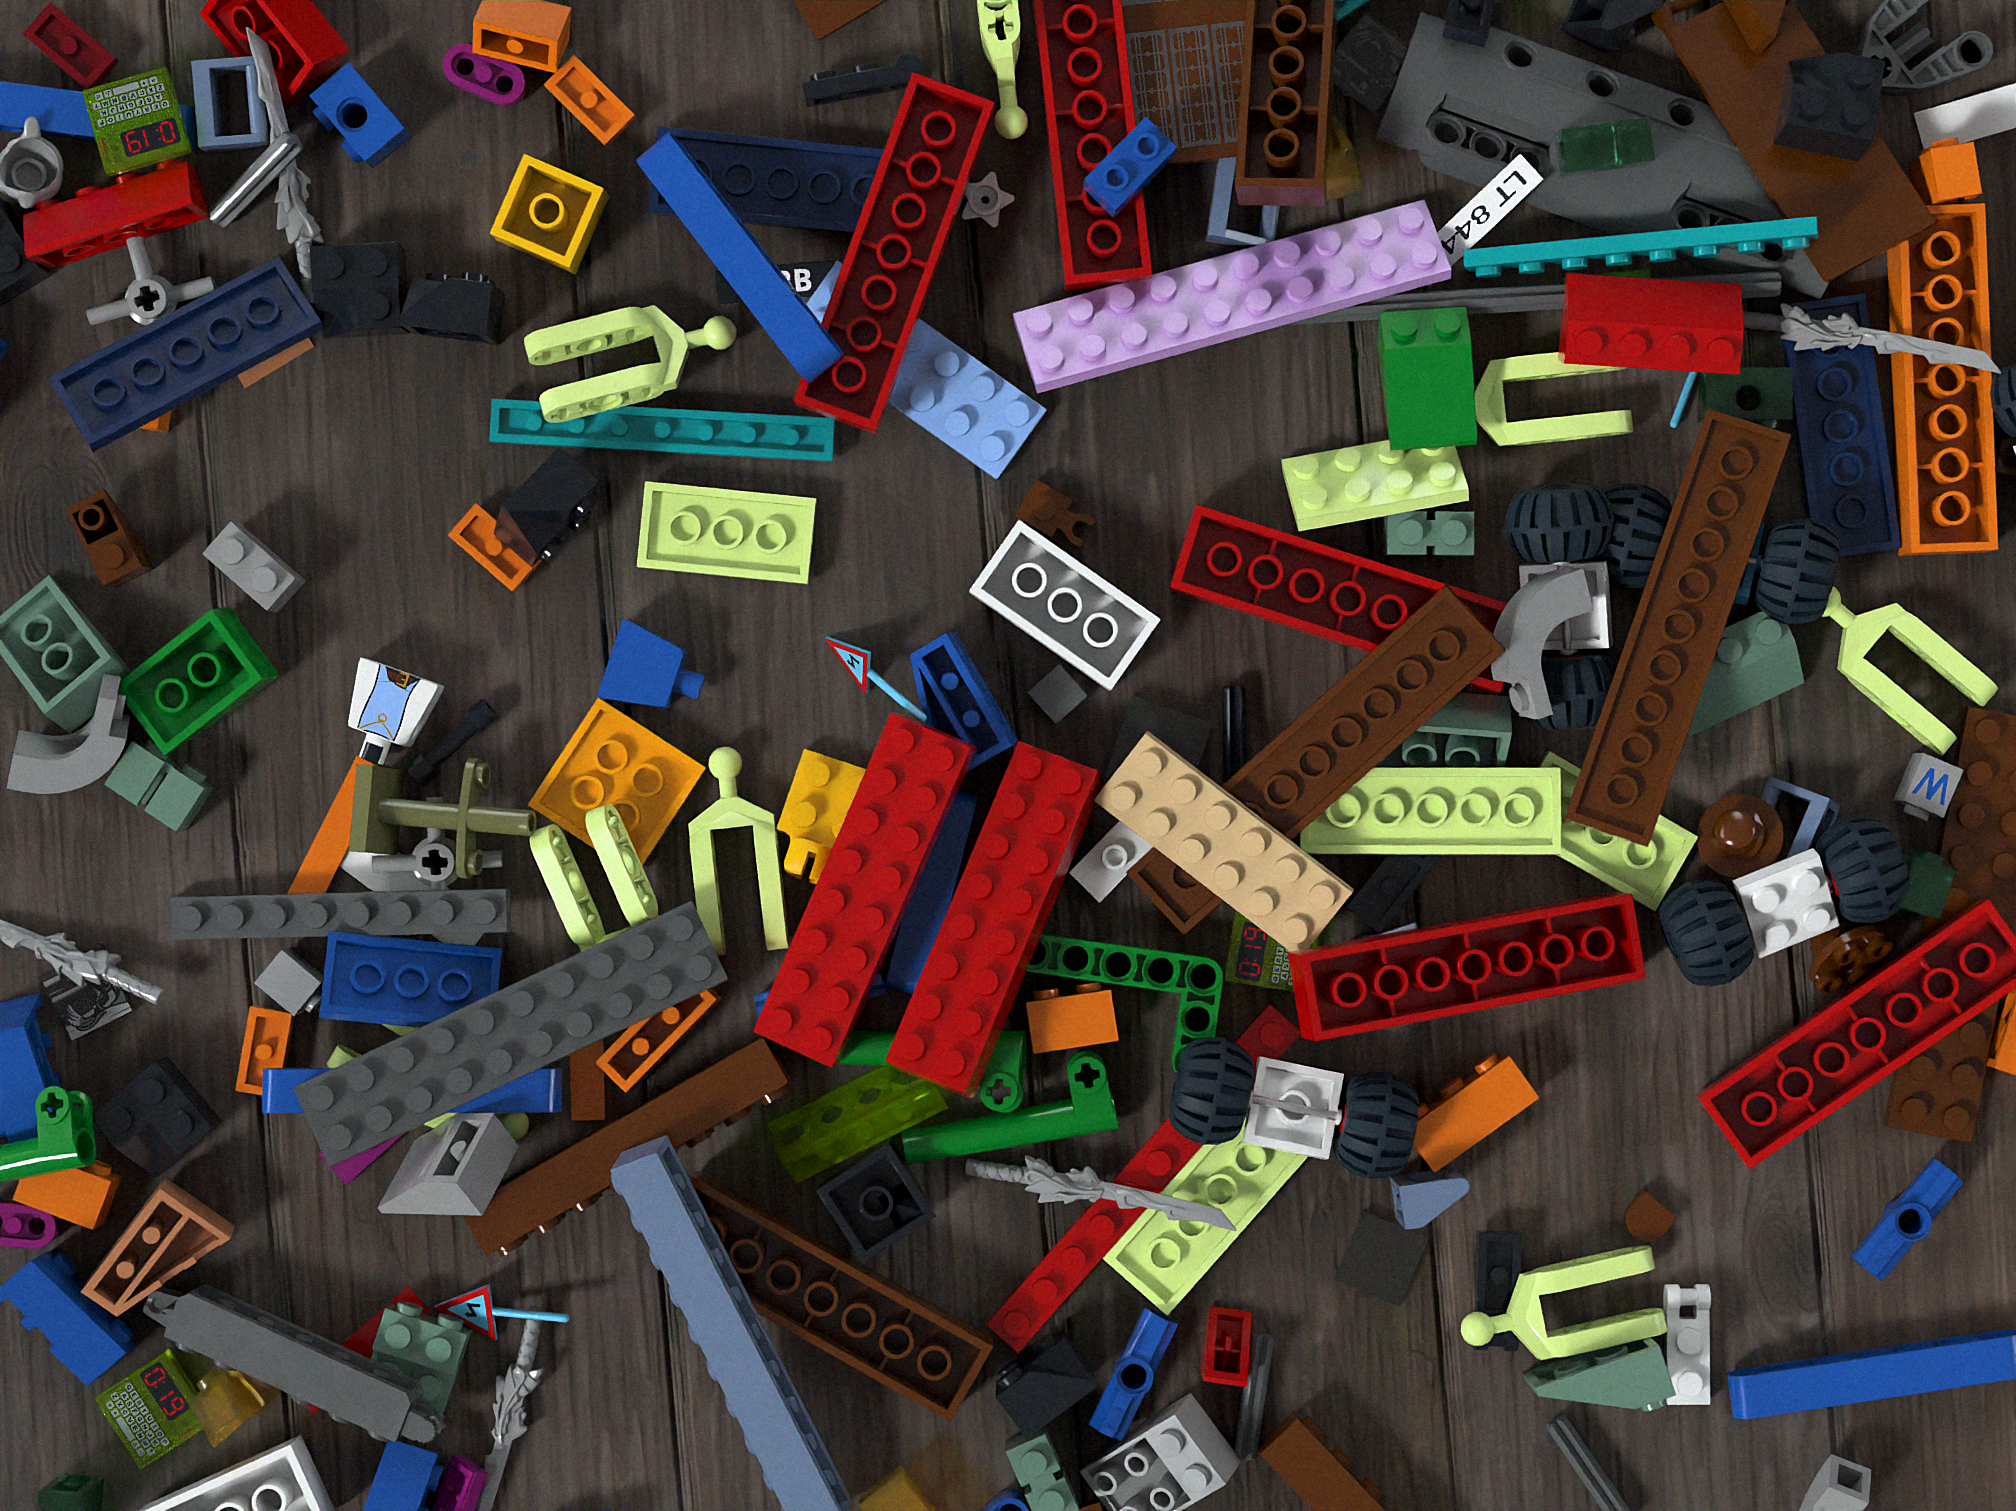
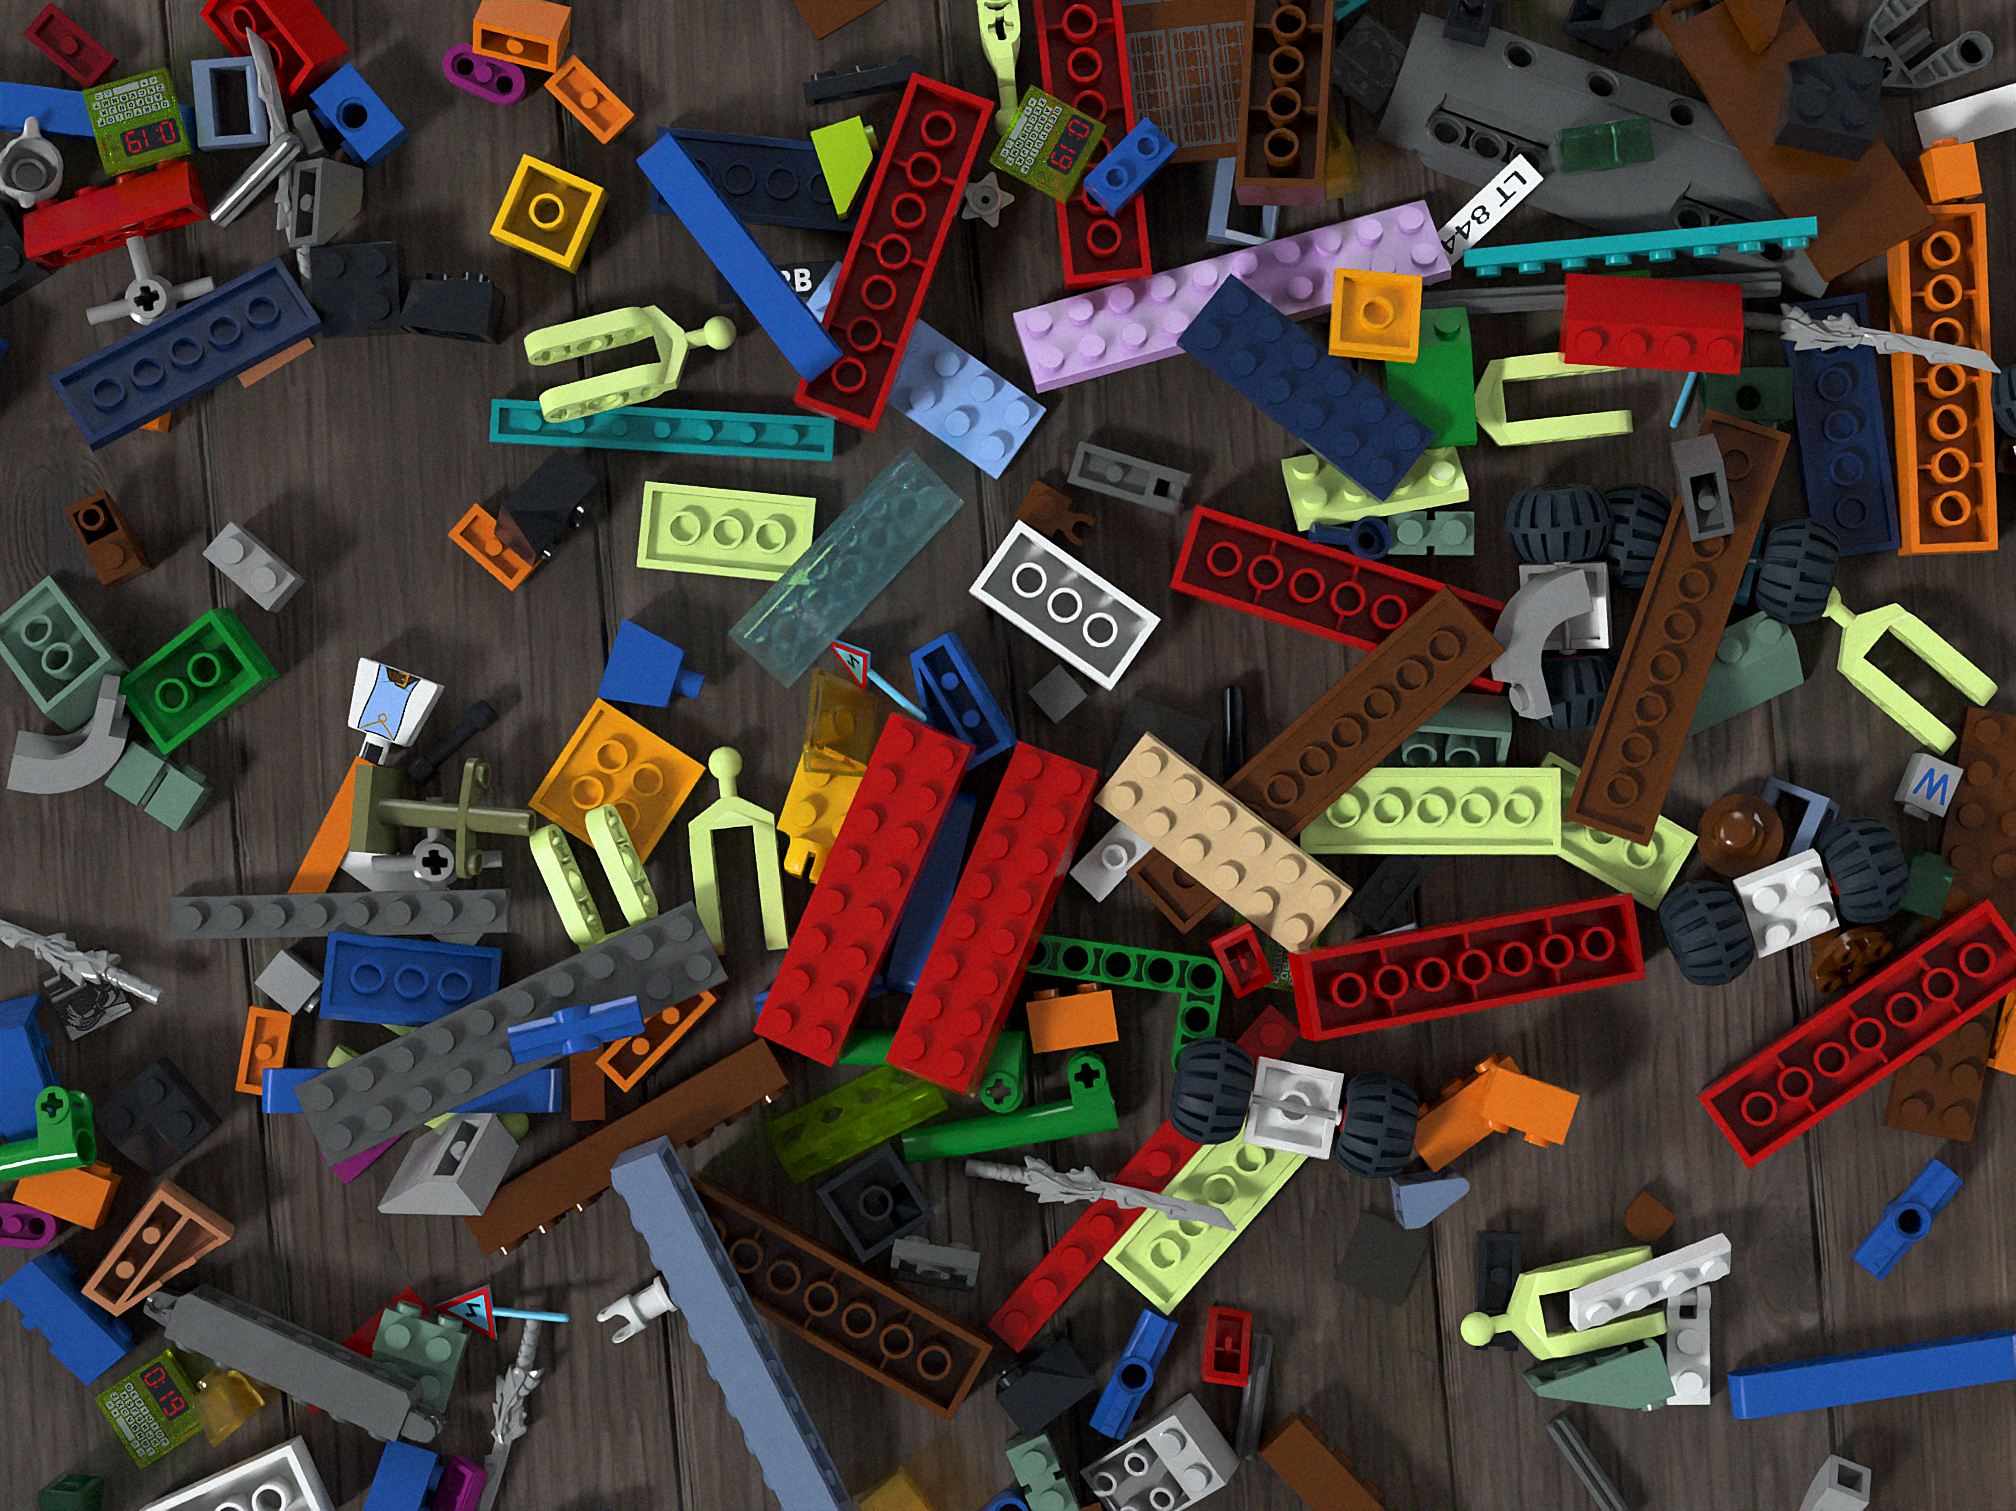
(311, 134): none -> dark grey tile
(323, 200): none -> dark grey slope
(576, 1030): none -> blue piece
(639, 1308): none -> white piece
(839, 726): none -> clear yellow slope
(846, 160): none -> lime slope
(846, 567): none -> clear light blue plate
(934, 1265): none -> dark grey plate
(1048, 144): none -> tile
(1128, 478): none -> dark grey plate
(1241, 959): none -> red slope
(1305, 389): none -> dark blue plate
(1372, 528): none -> dark blue bar
(1375, 315): none -> light orange plate
(1526, 1105): none -> orange brick
(1650, 1282): none -> white plate
(1703, 487): none -> dark grey slope

